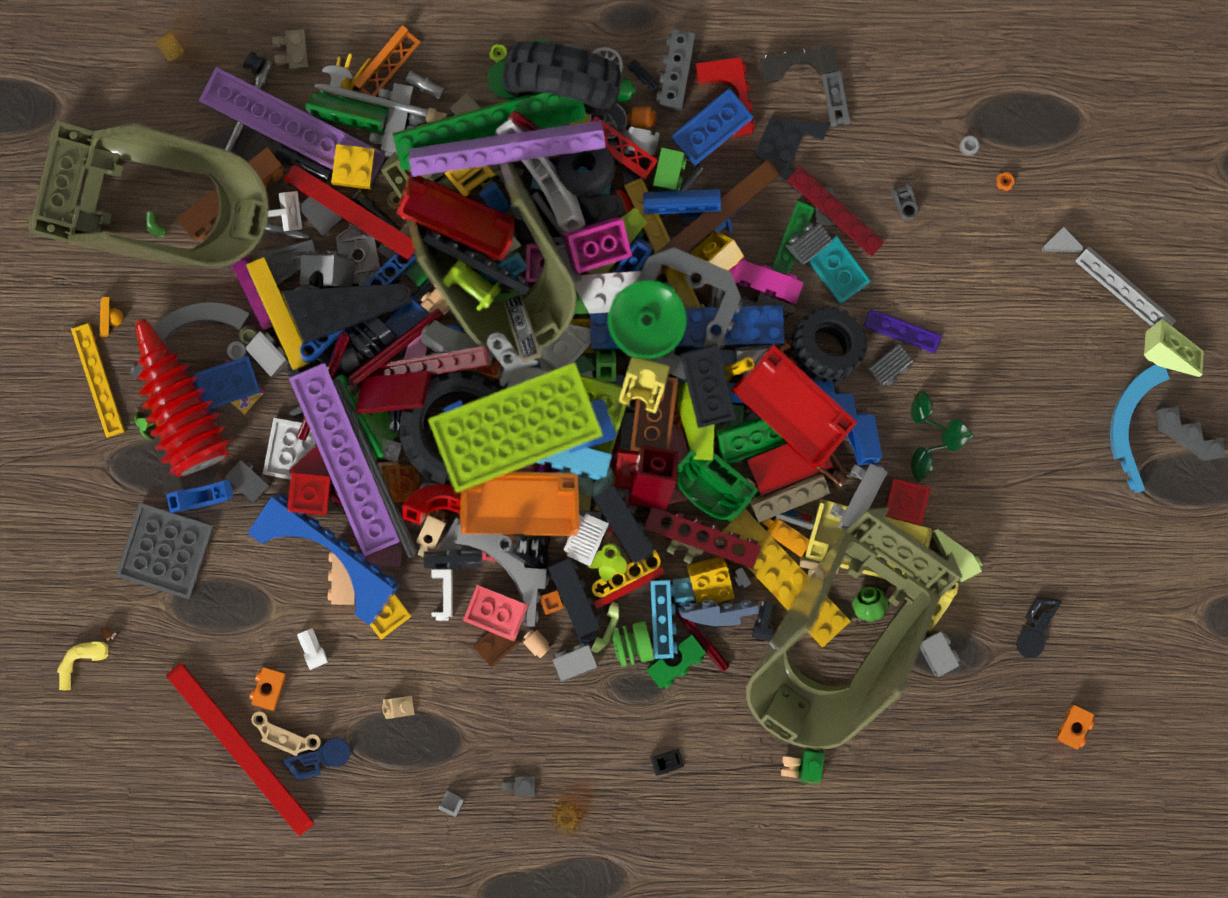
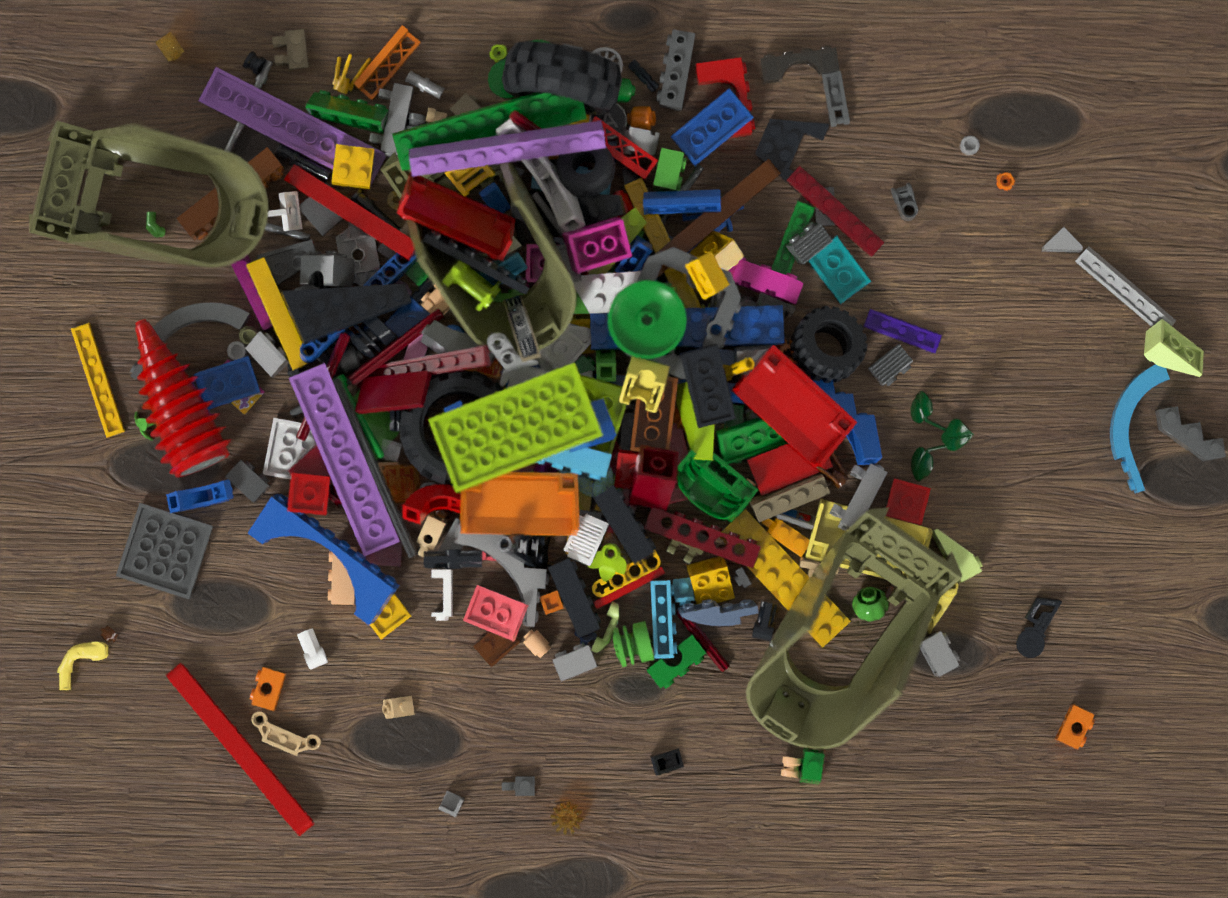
(111, 317): light orange tile -> none
(332, 753): dark blue piece -> none
(338, 73): light grey piece -> none
(707, 275): none -> yellow panel

